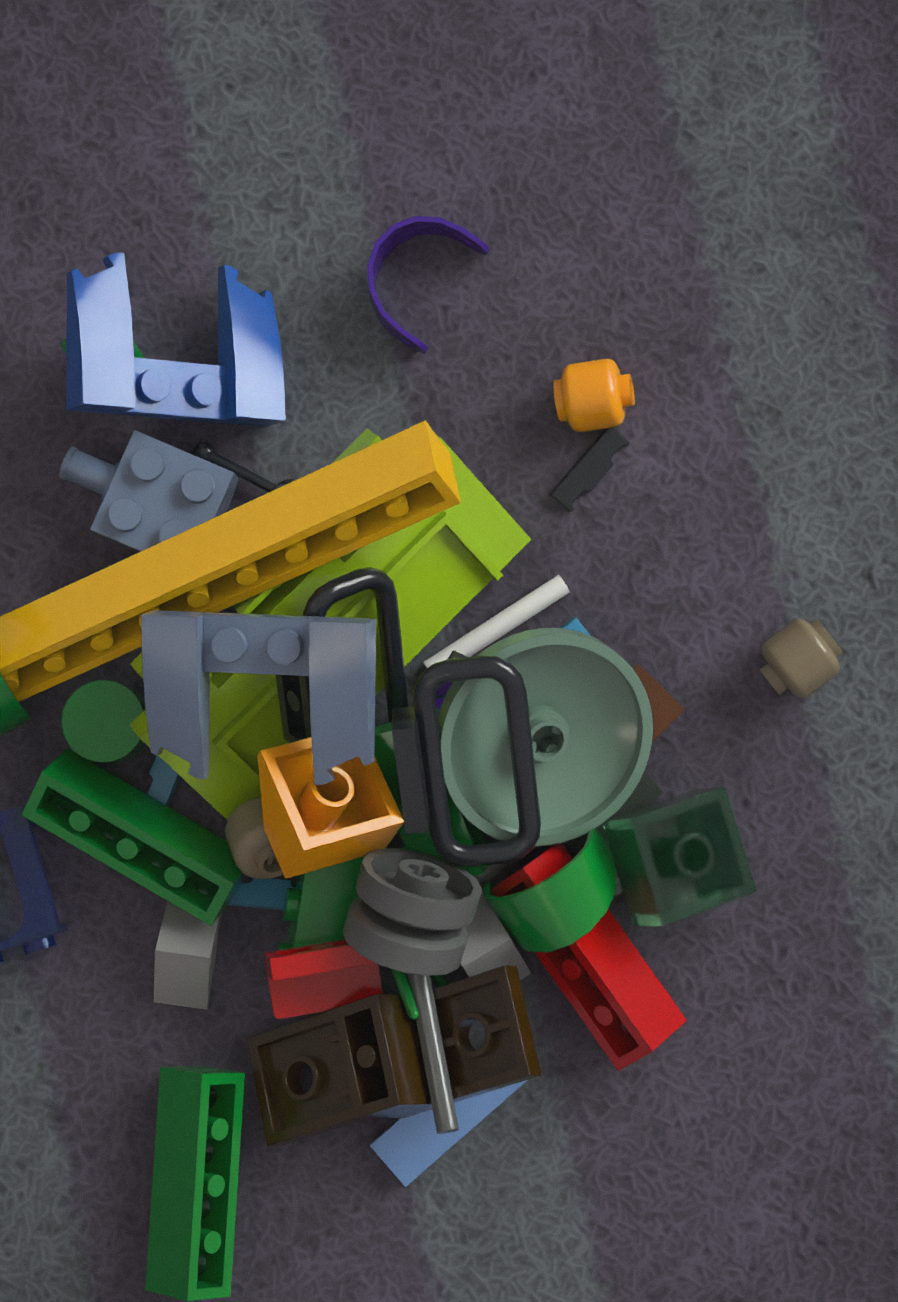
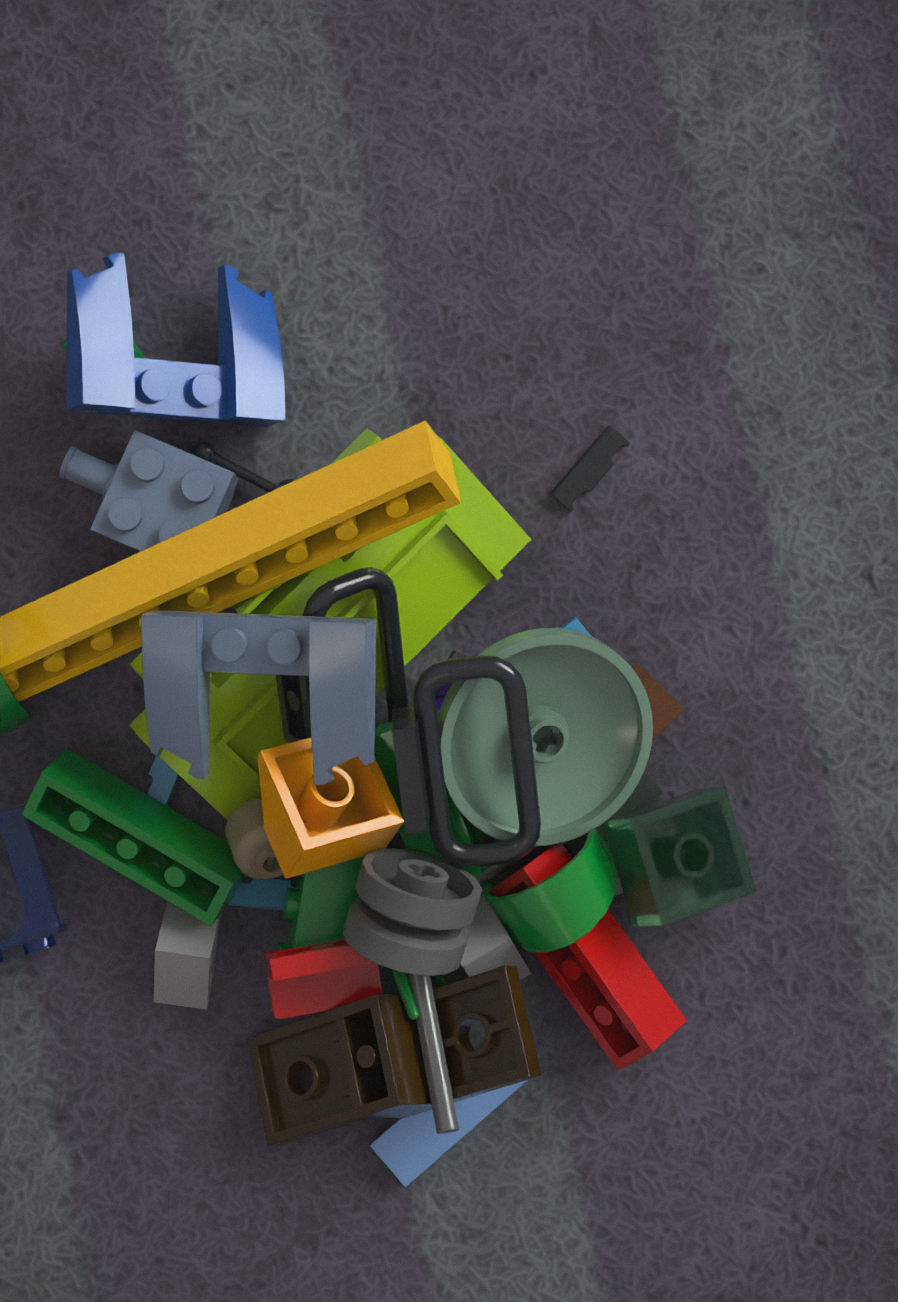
(99, 721): green piece -> none
(195, 1182): green brick -> none
(390, 240): dark purple piece -> none
(504, 621): white bar -> none
(593, 395): light orange head -> none
(800, 658): dark tan head -> none

